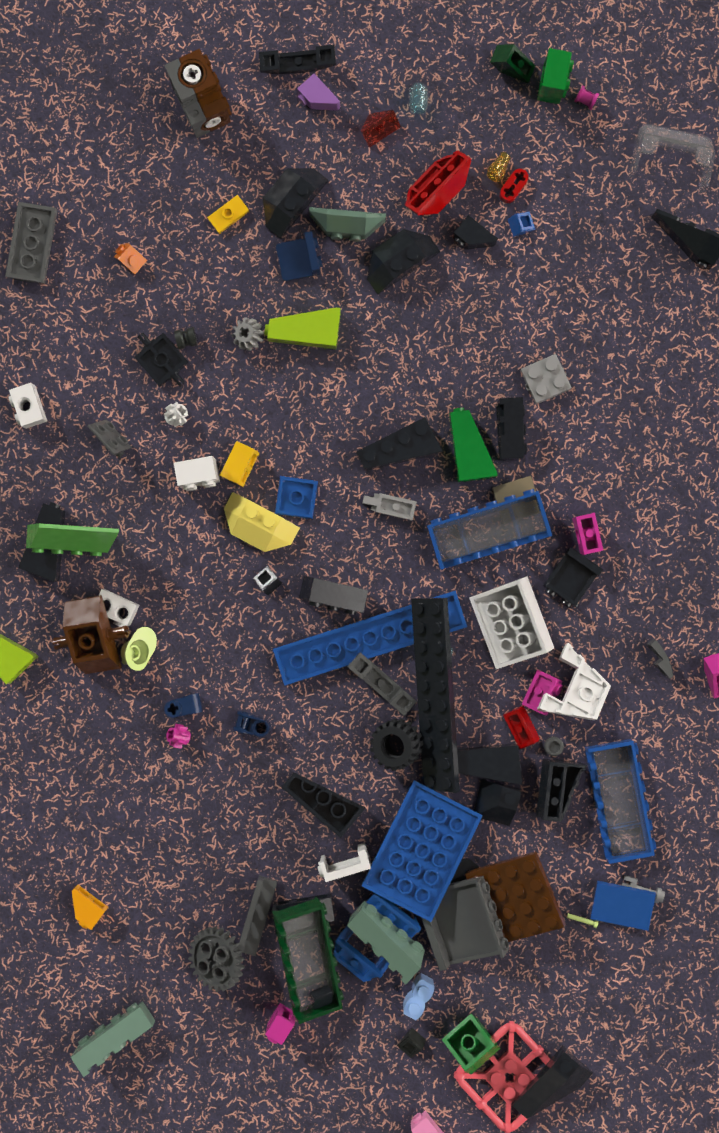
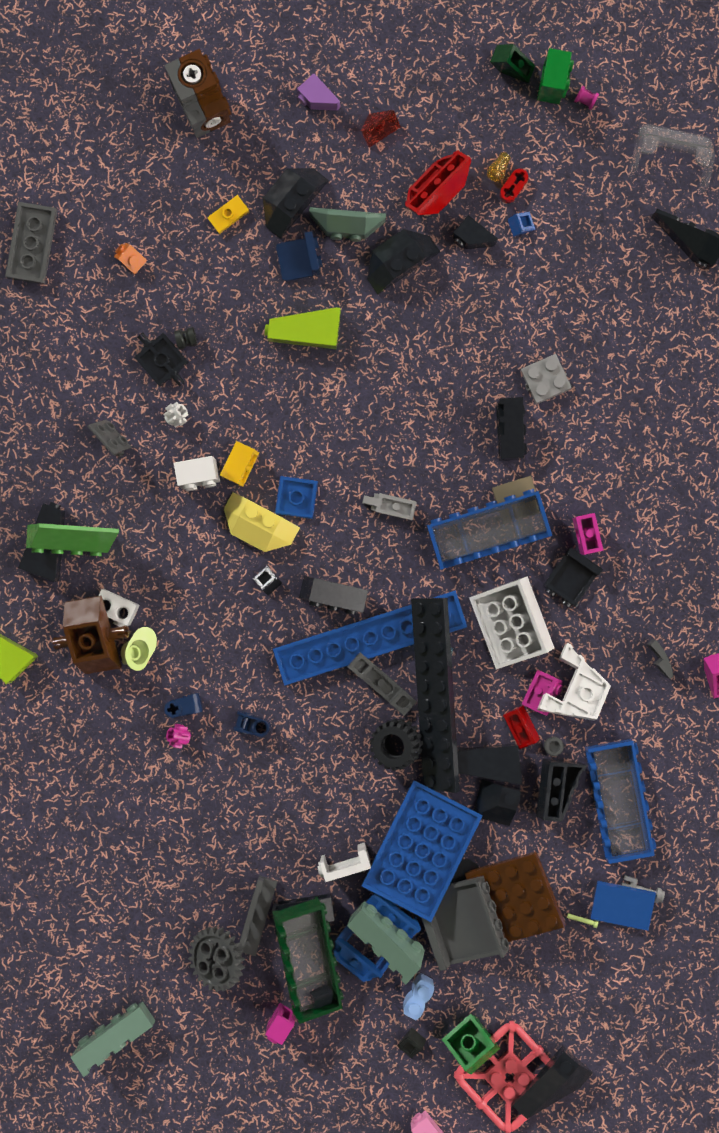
(19, 397): white brick -> none
(87, 907): light orange slope -> none
(241, 332): light grey gear -> none
(297, 62): black slope -> none
(328, 806): black wedge -> none
(404, 445): black wedge -> none
(418, 98): clear light blue brick -> none
(469, 449): green slope -> none

